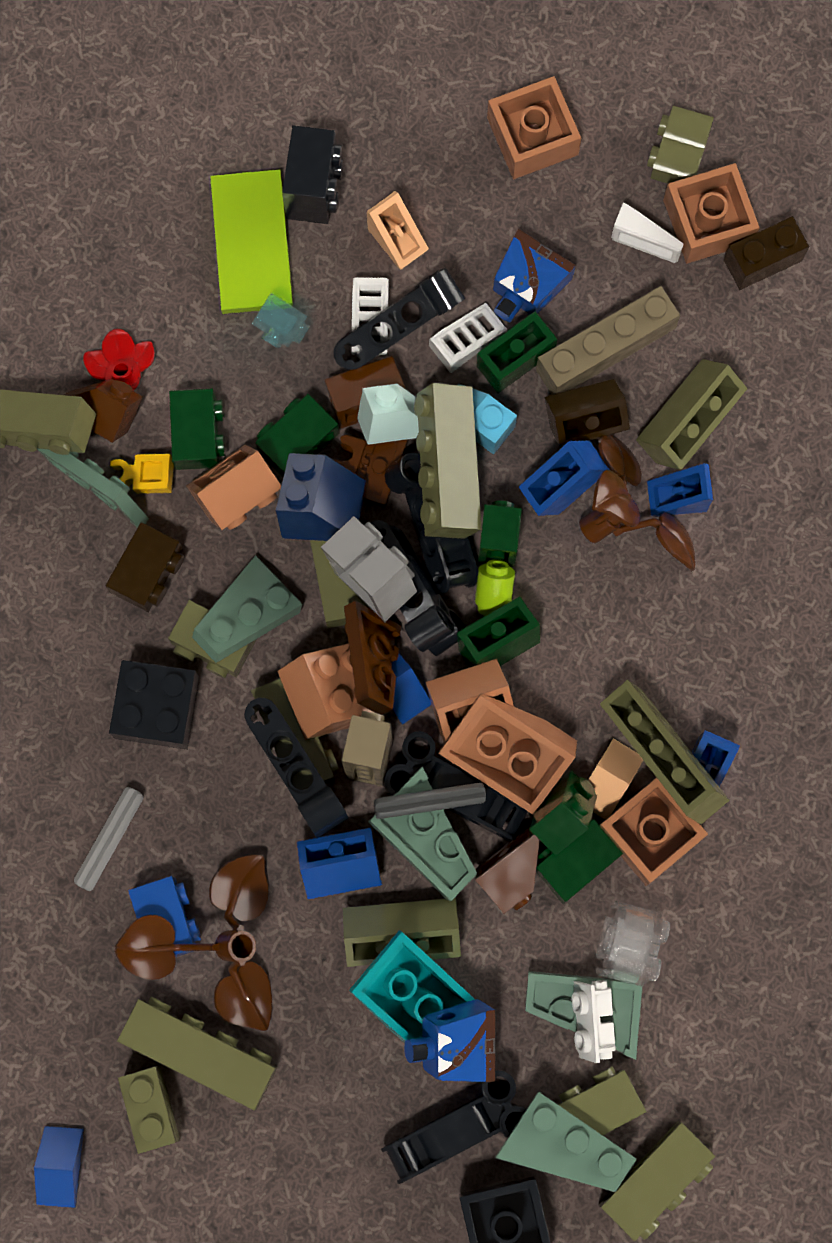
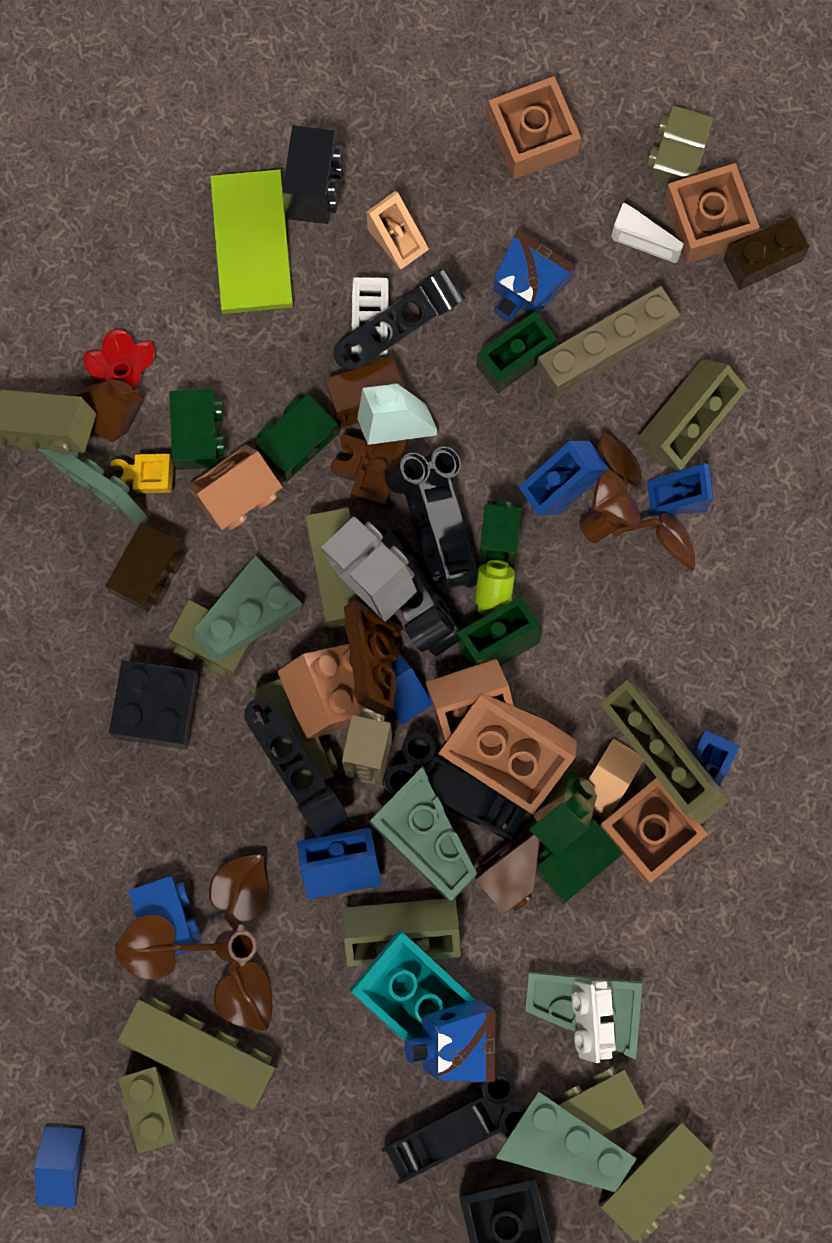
(108, 839): light grey axle -> none
(281, 322): clear light blue brick -> none
(317, 497): dark blue slope -> none
(429, 800): dark grey axle -> none
(448, 461): brick -> none
(454, 361): white slope -> none
(492, 421): medium azure slope -> none
(587, 412): dark brown brick -> none
(631, 944): clear brick -> none

